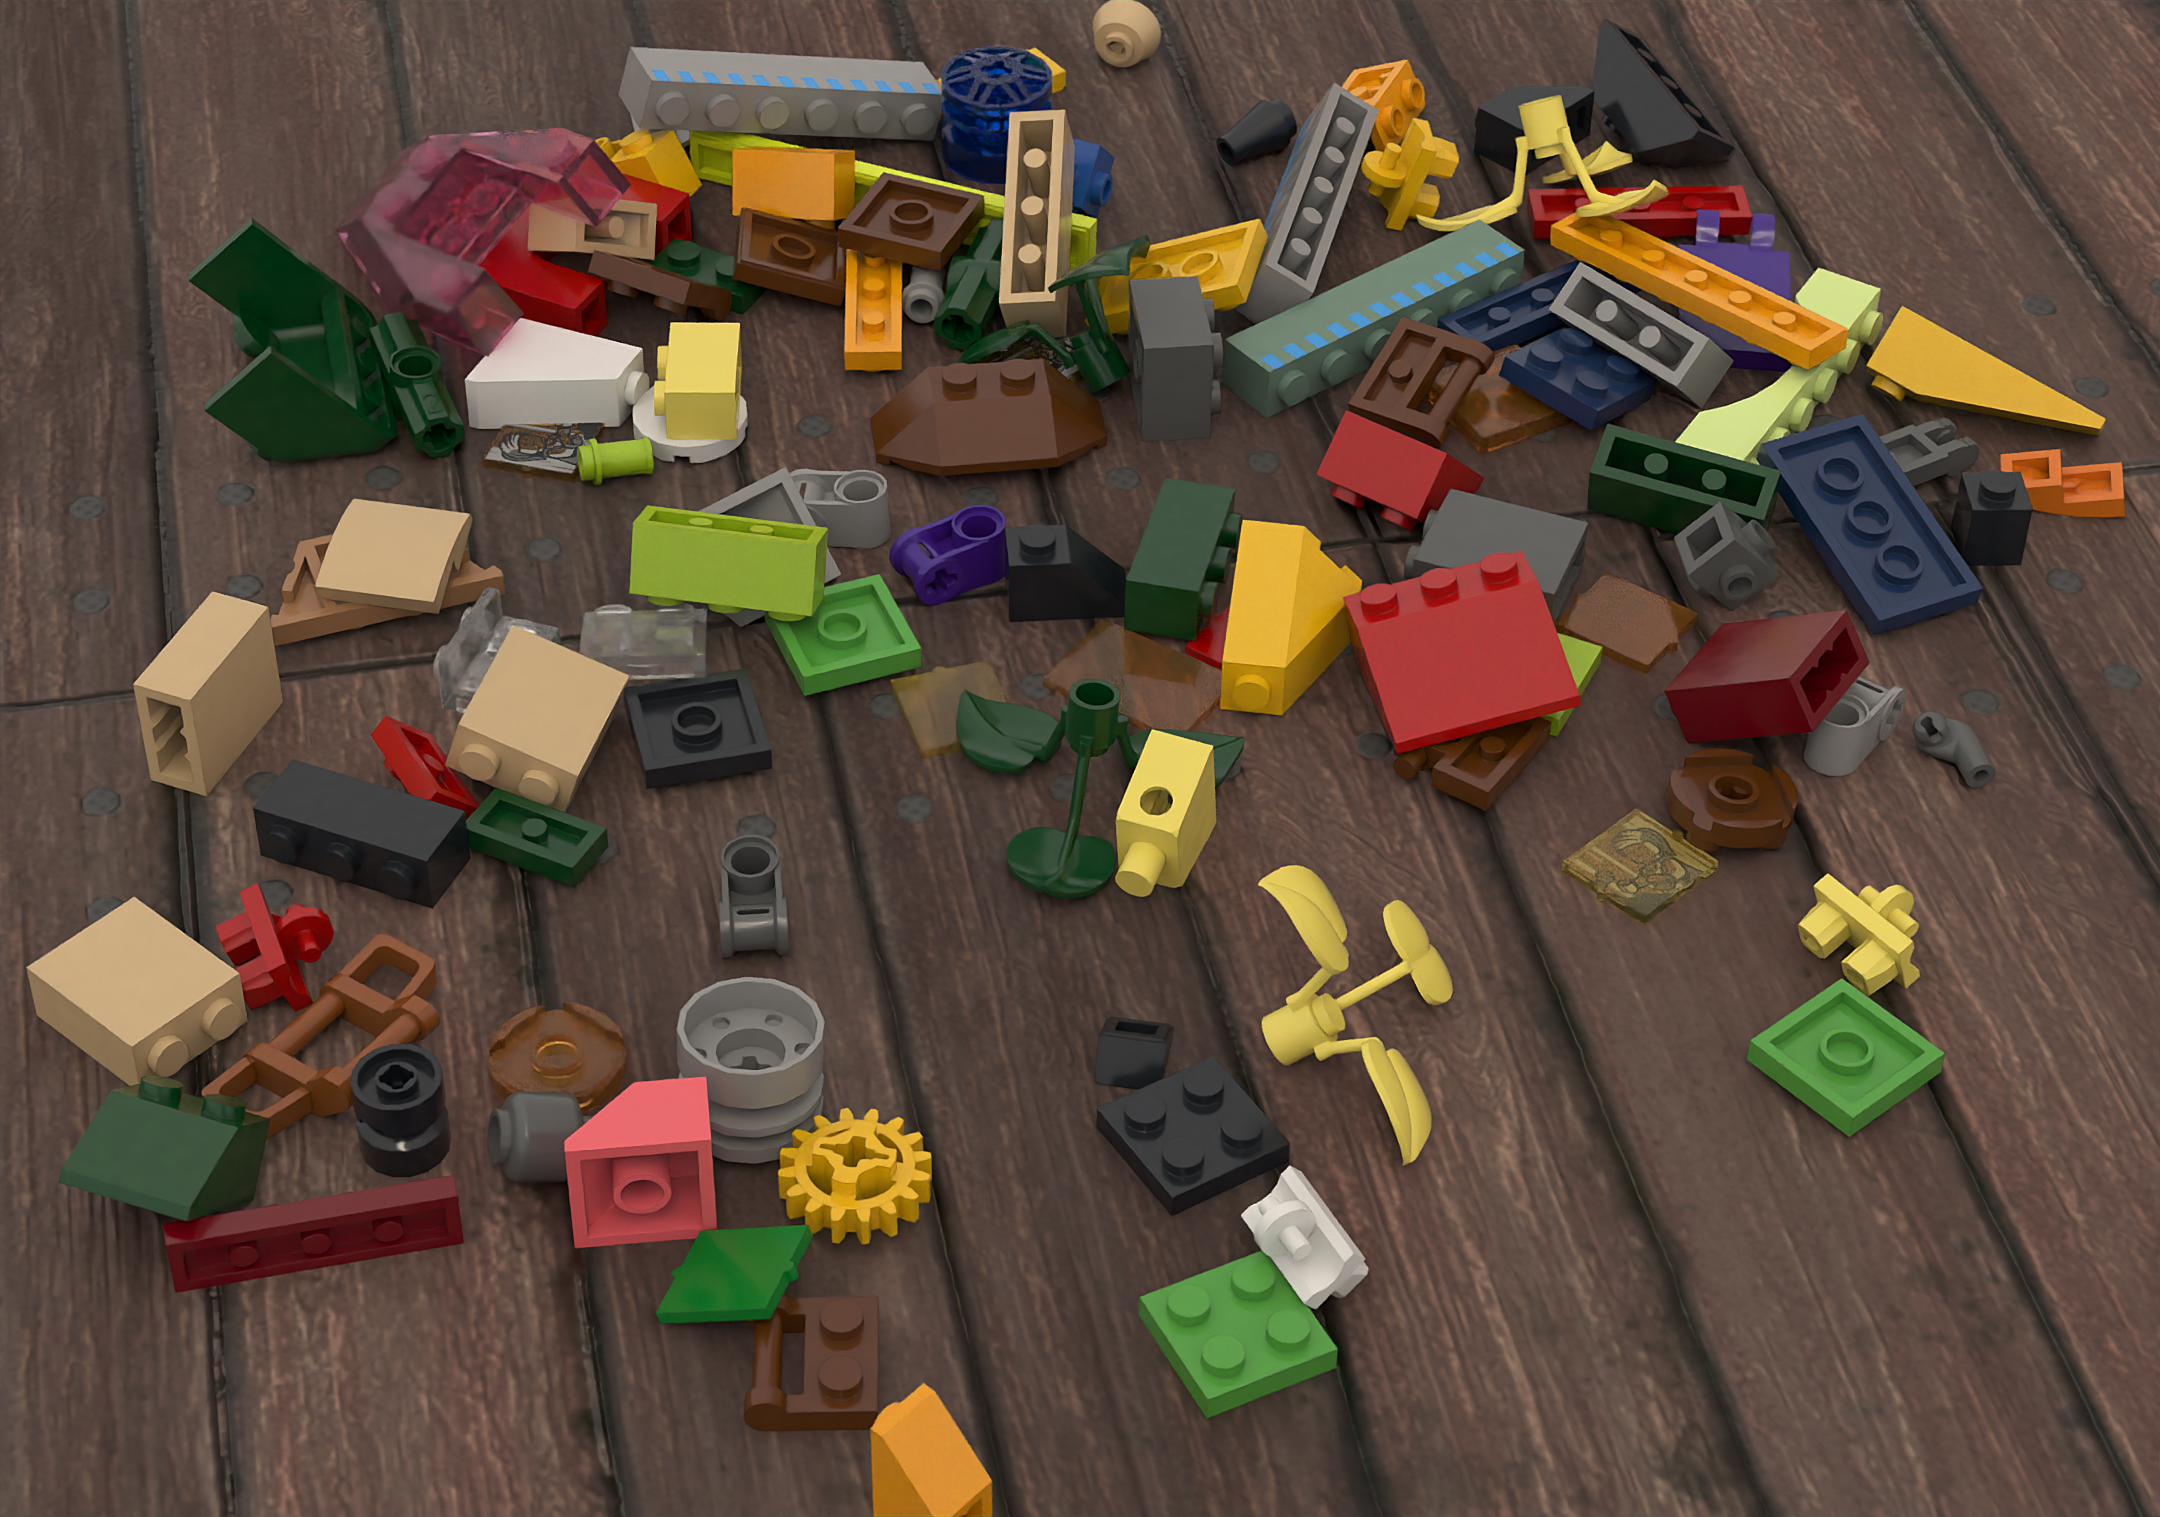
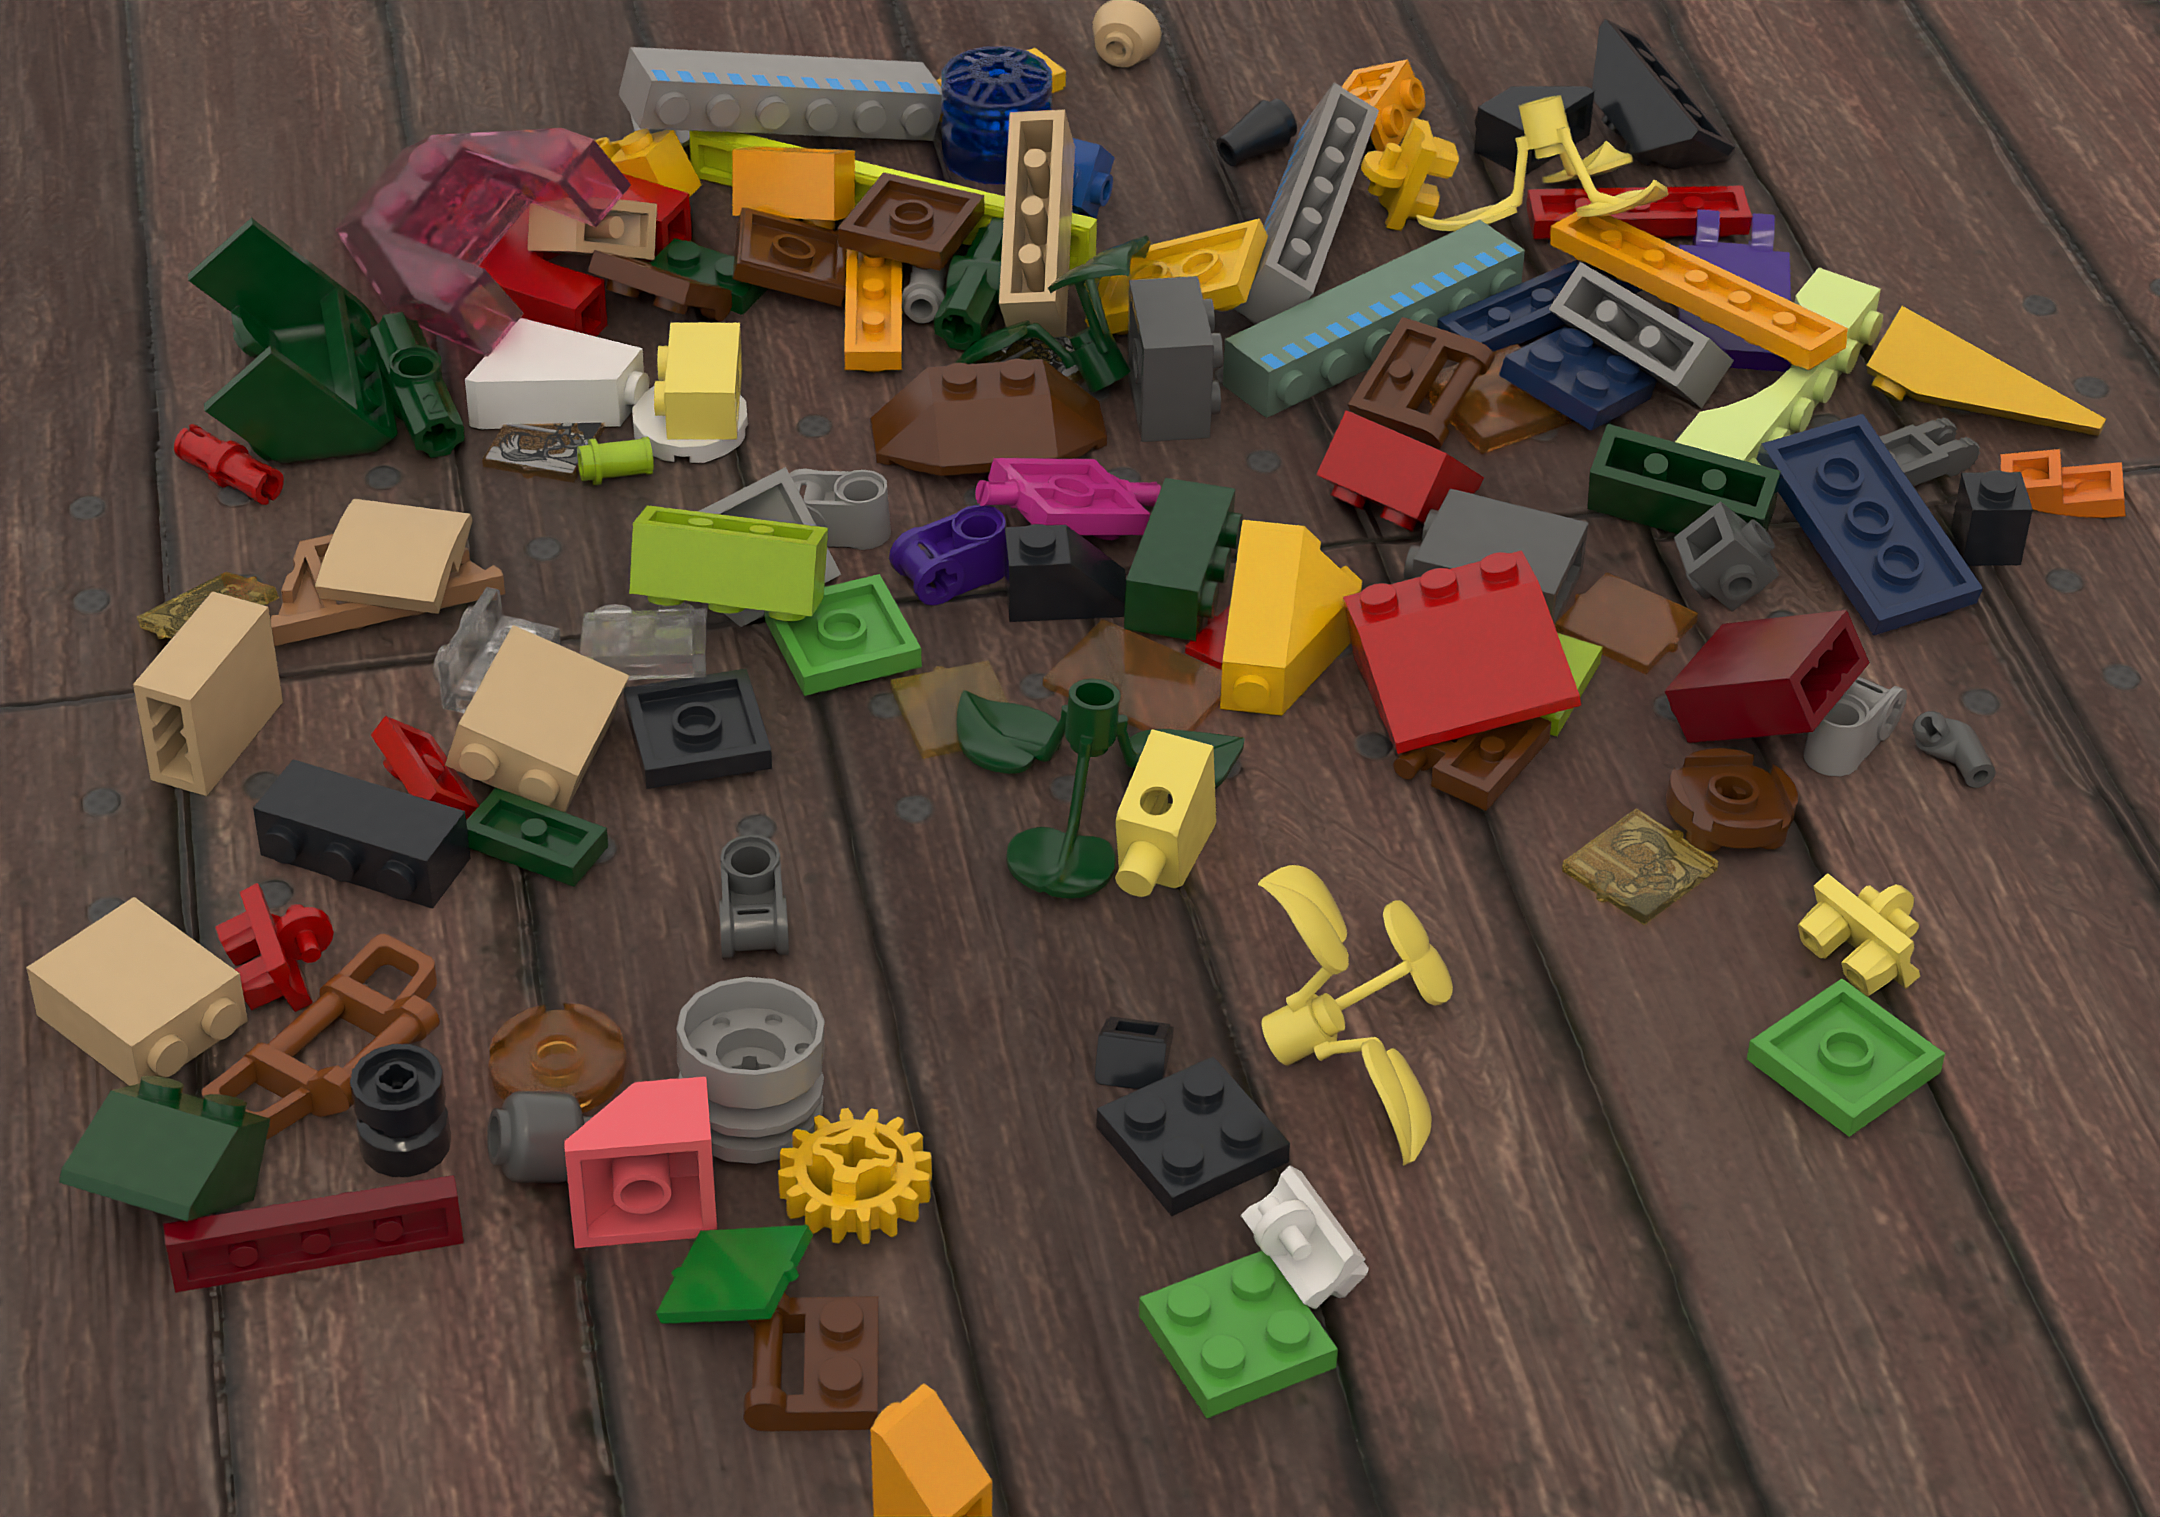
(172, 615): none -> clear yellow piece
(228, 464): none -> red pin
(1069, 494): none -> dark pink plate

